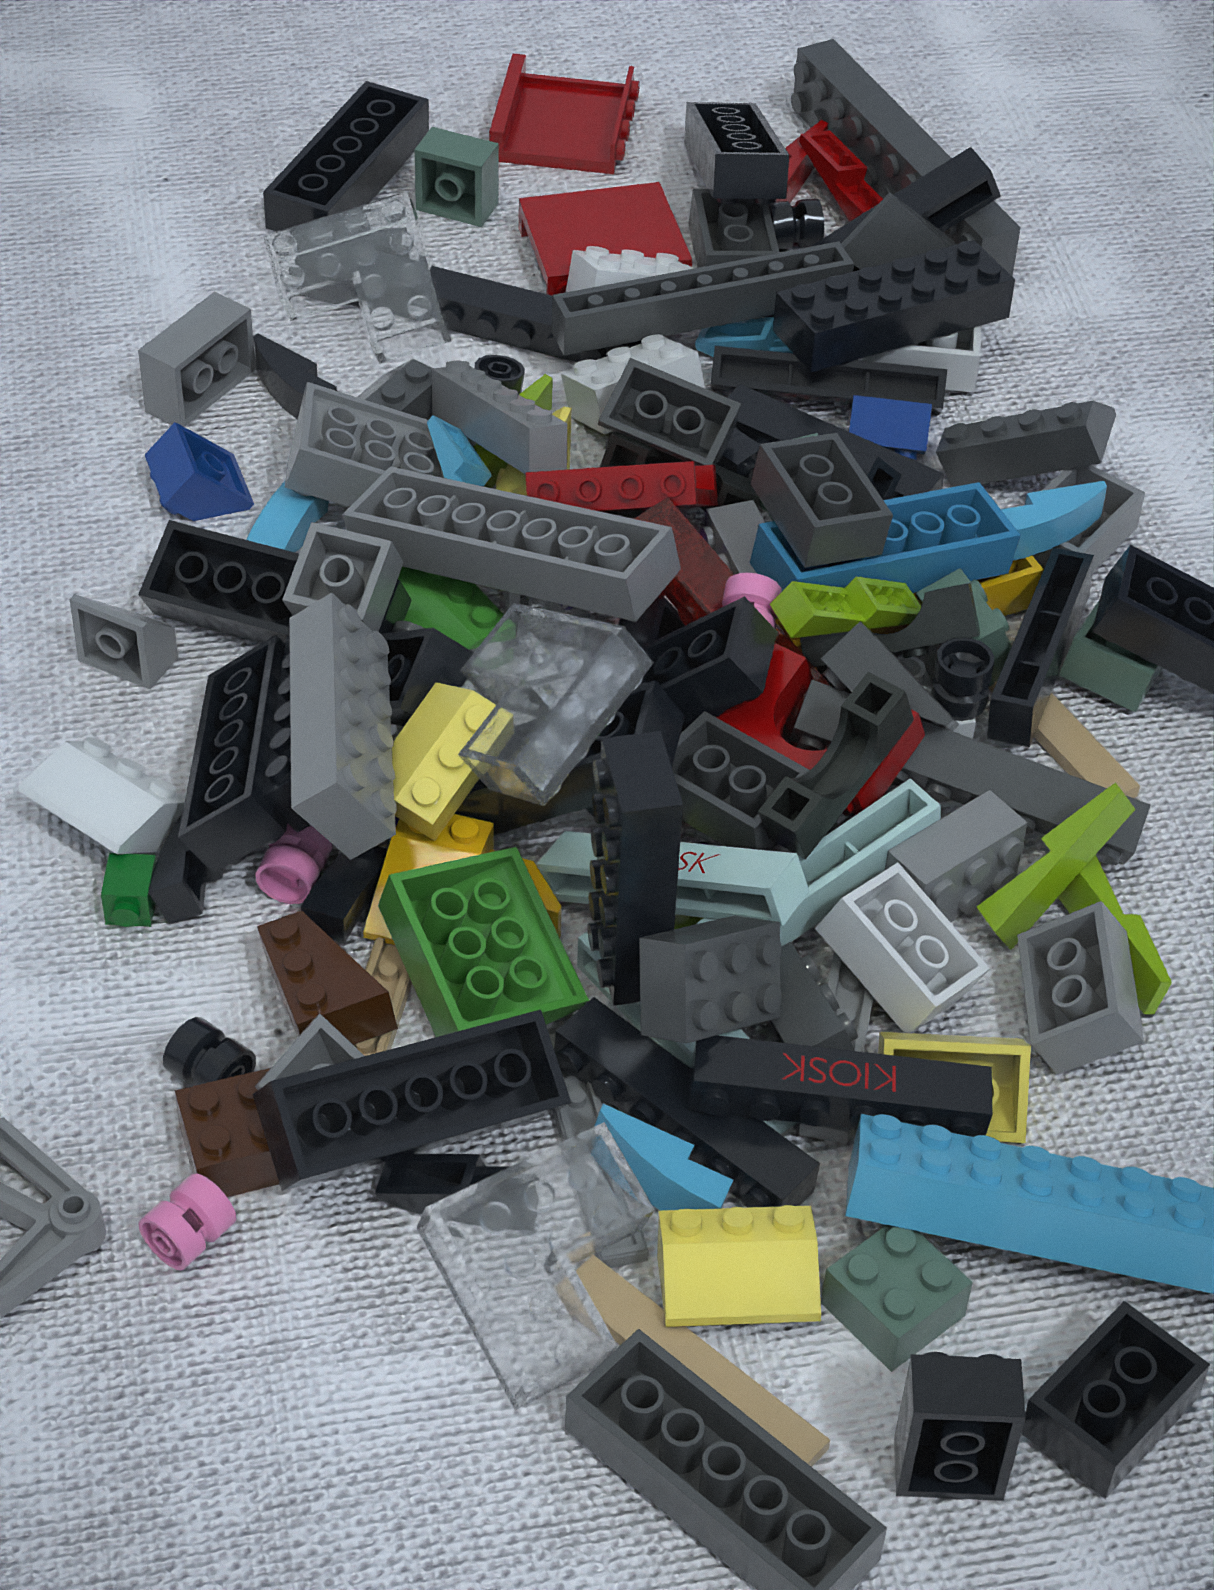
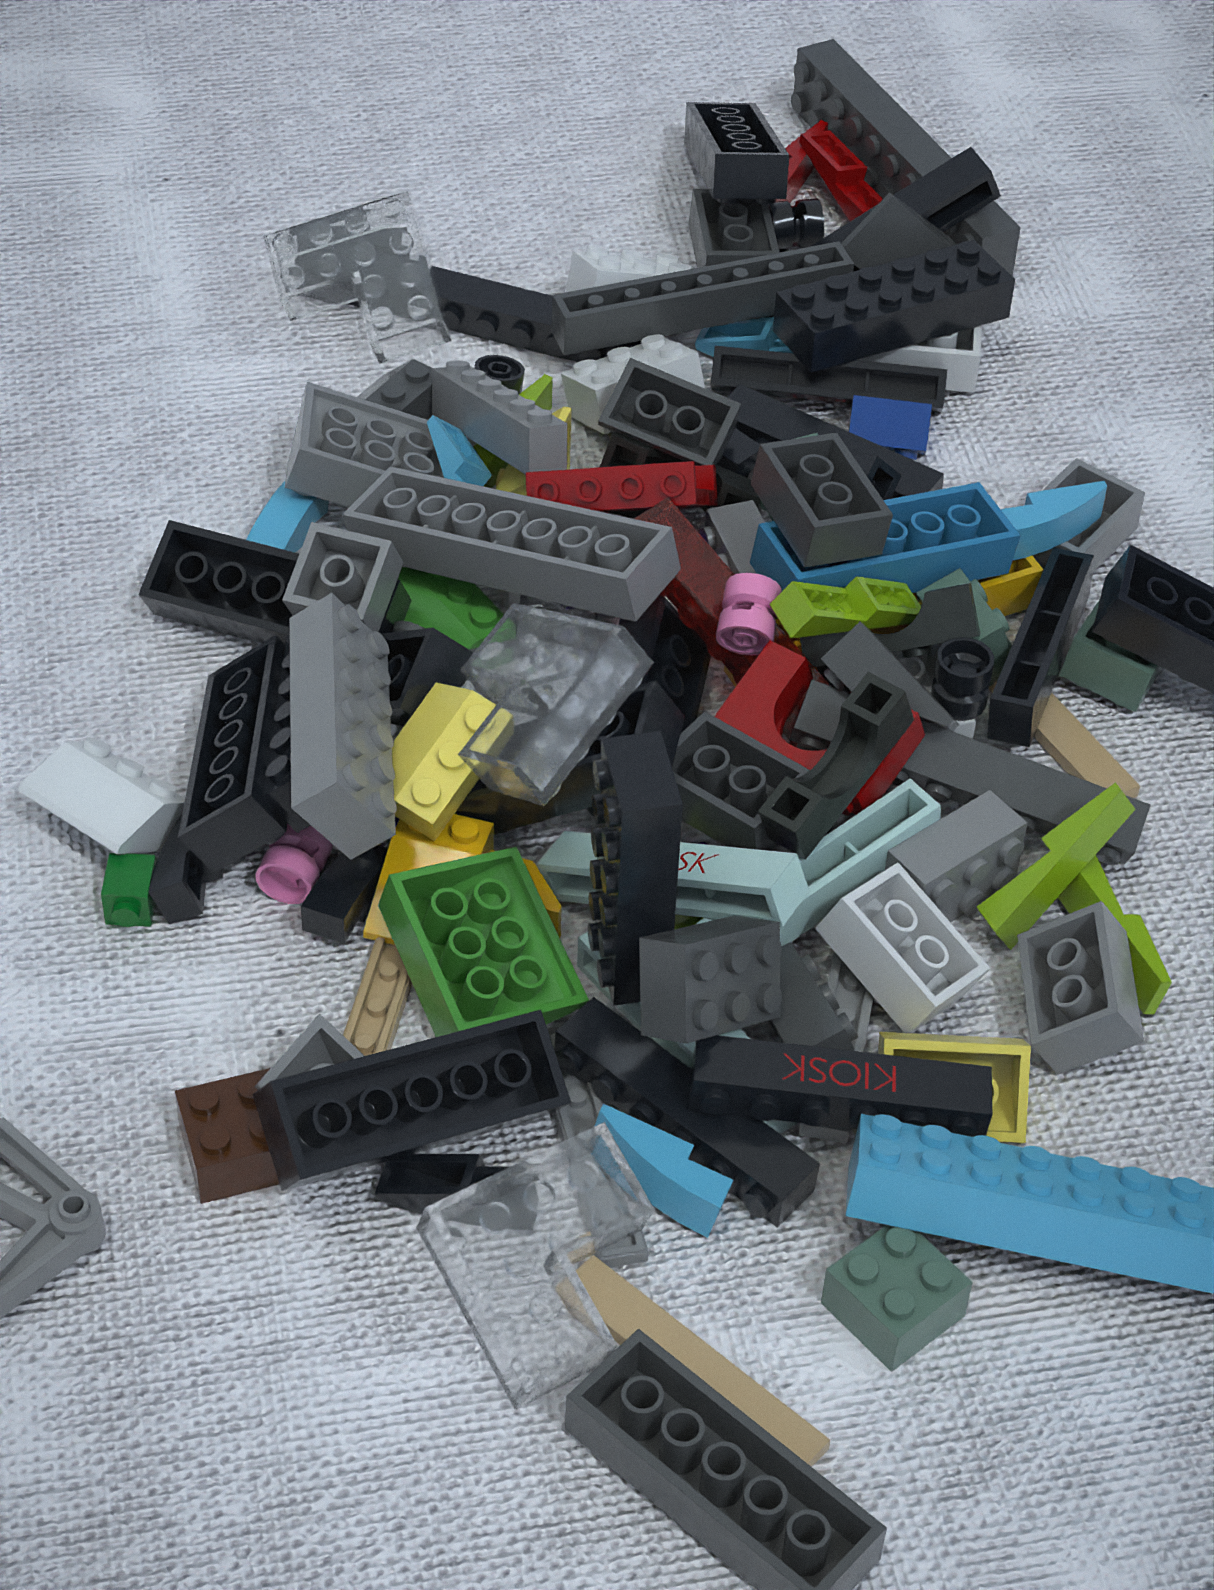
(122, 641): light grey slope -> none
(180, 1227): bright pink wheel -> none
(196, 476): blue slope -> none
(197, 359): light grey brick -> none
(202, 1054): black wheel -> none
(285, 373): black slope -> none
(324, 980): reddish brown wedge -> none
(348, 157): black brick -> none
(456, 176): sand green brick -> none
(563, 120): red panel -> none
(606, 218): red panel -> none
(714, 660): black brick -> none
(738, 1266): light yellow slope -> none
(958, 1426): black brick -> none
(1026, 443): dark grey slope -> none
(1114, 1399): black brick -> none

